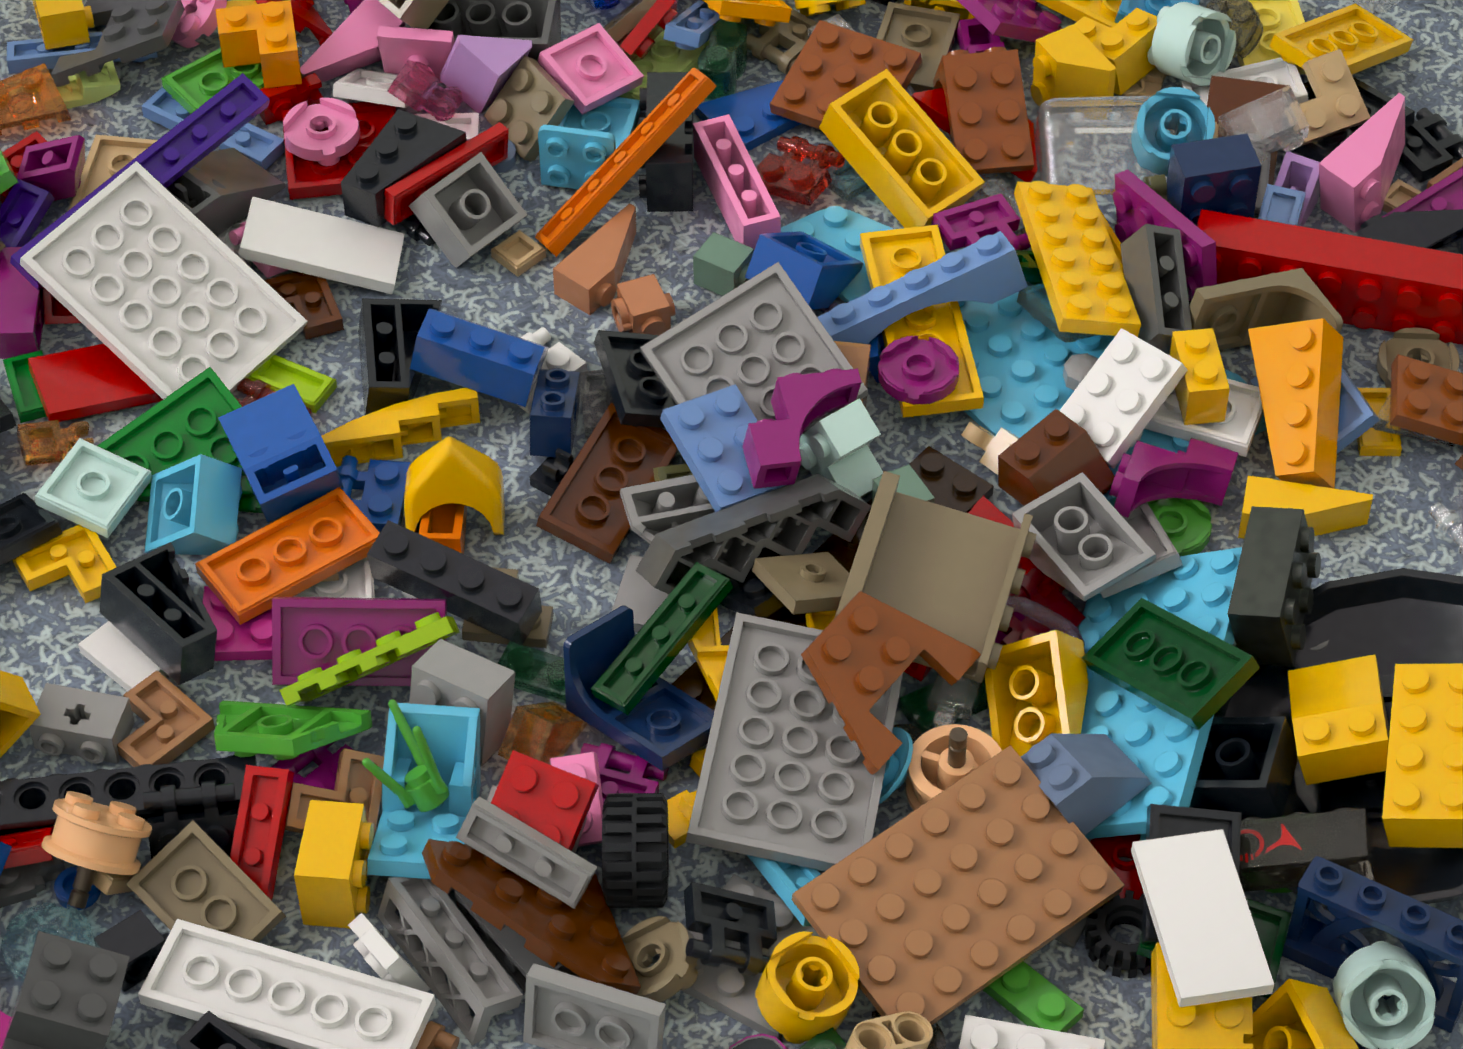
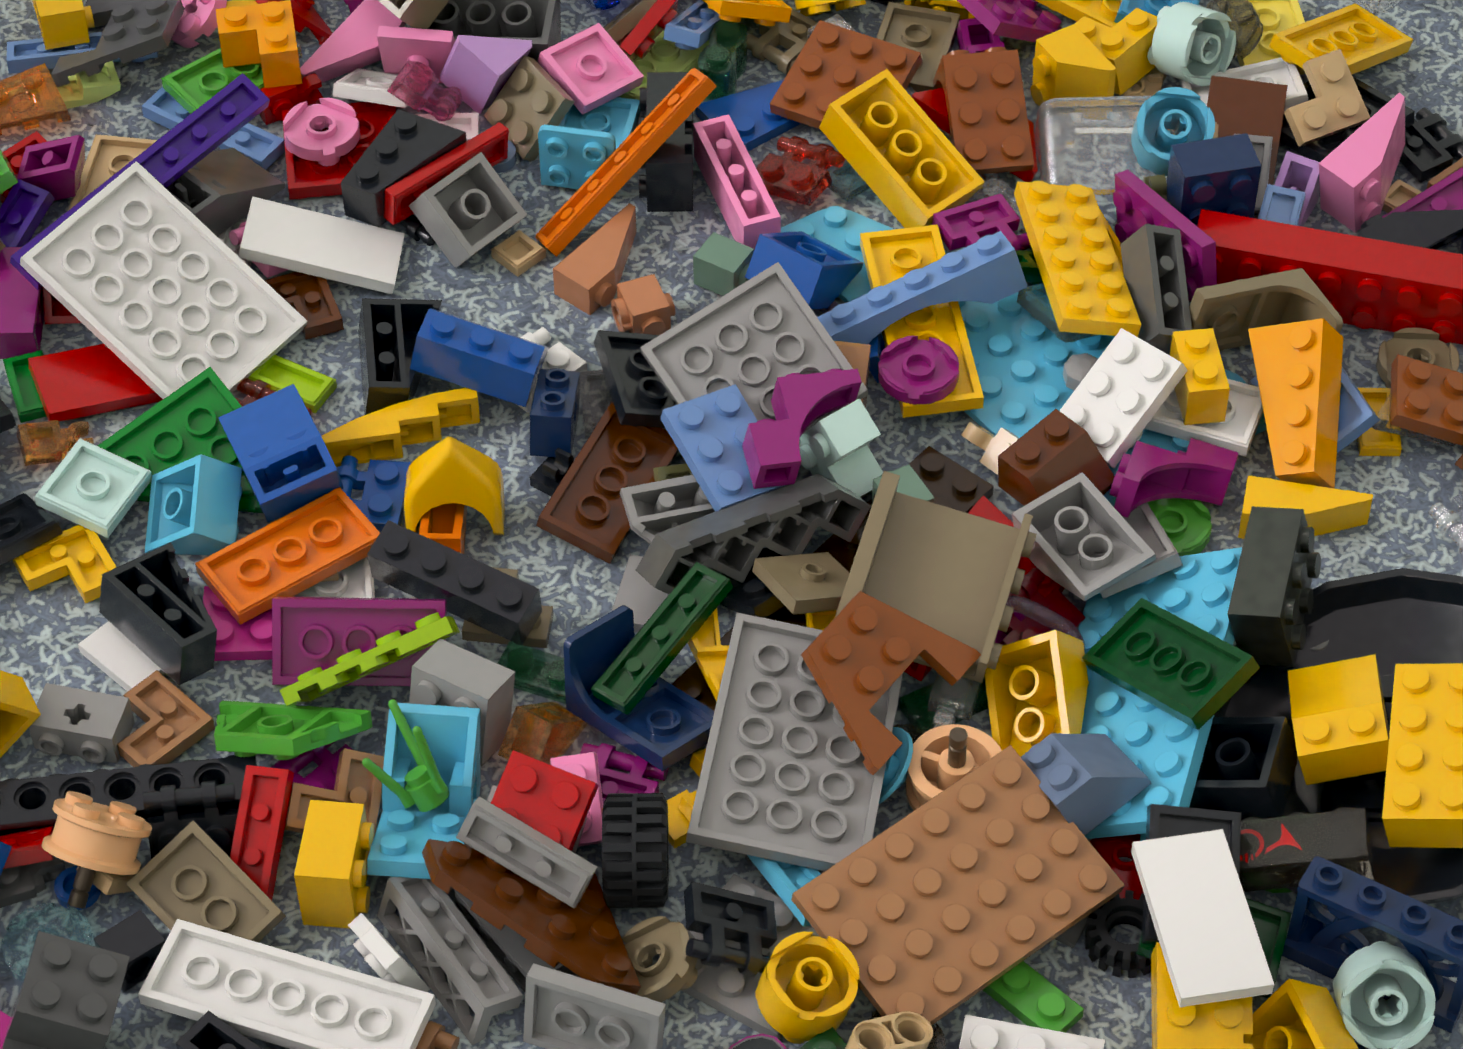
(1270, 122): clear brick -> none

